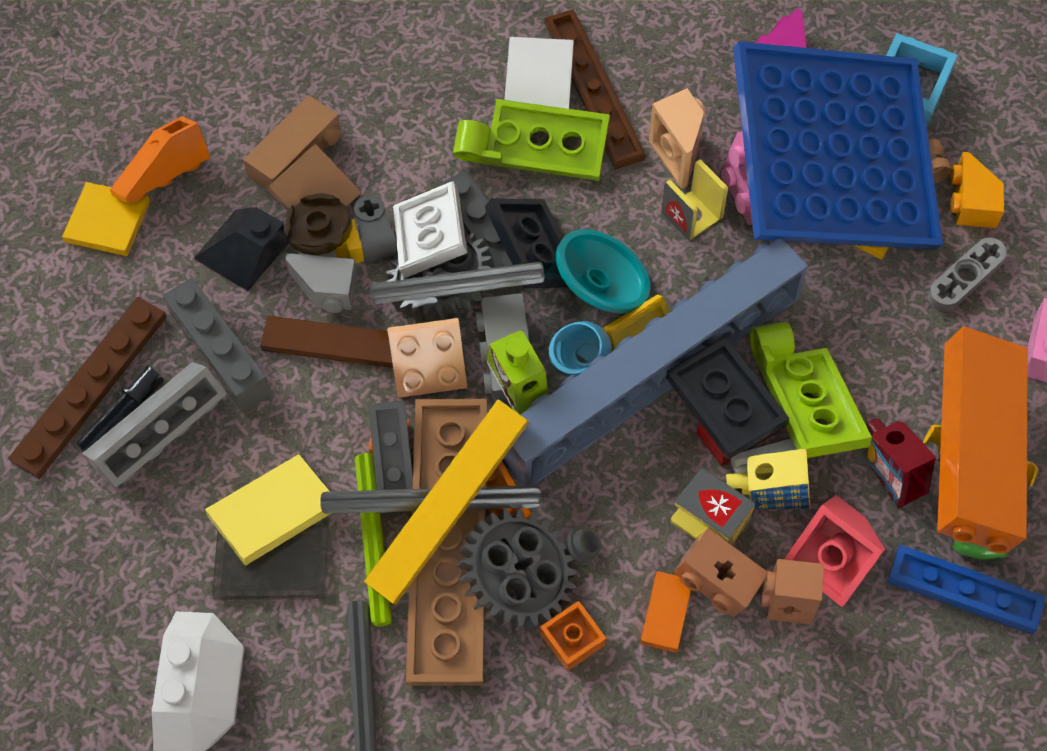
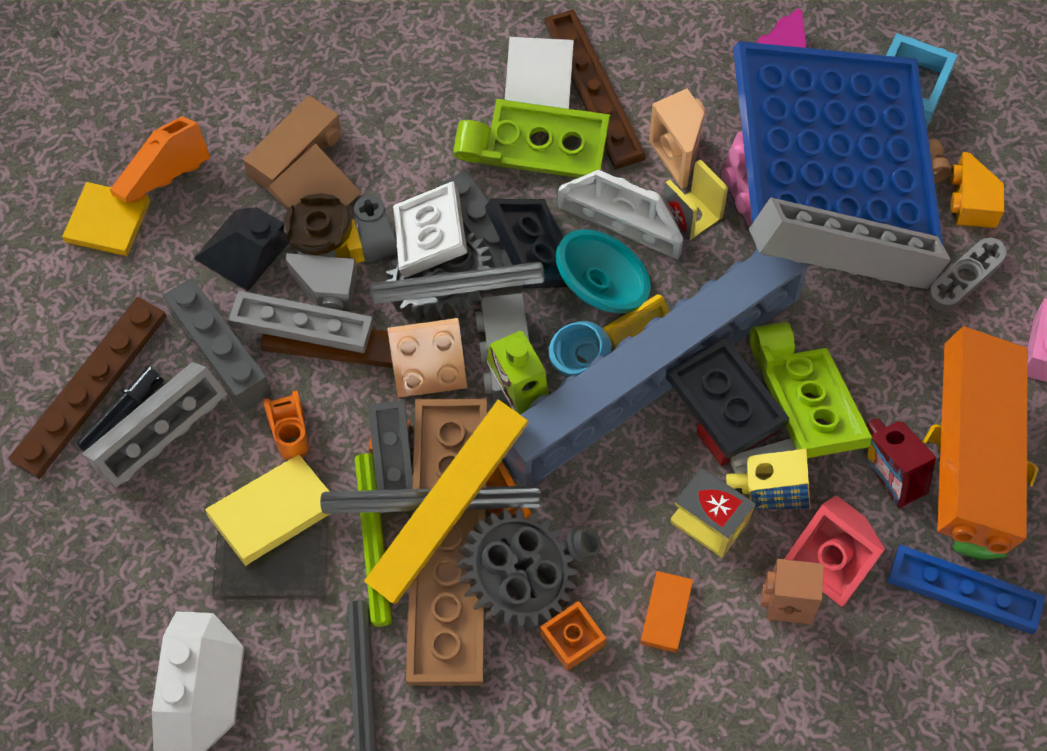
(287, 421): none -> orange piece
(301, 321): none -> light grey plate
(624, 210): none -> white wedge
(738, 578): nougat brick -> none
(848, 244): none -> light grey brick

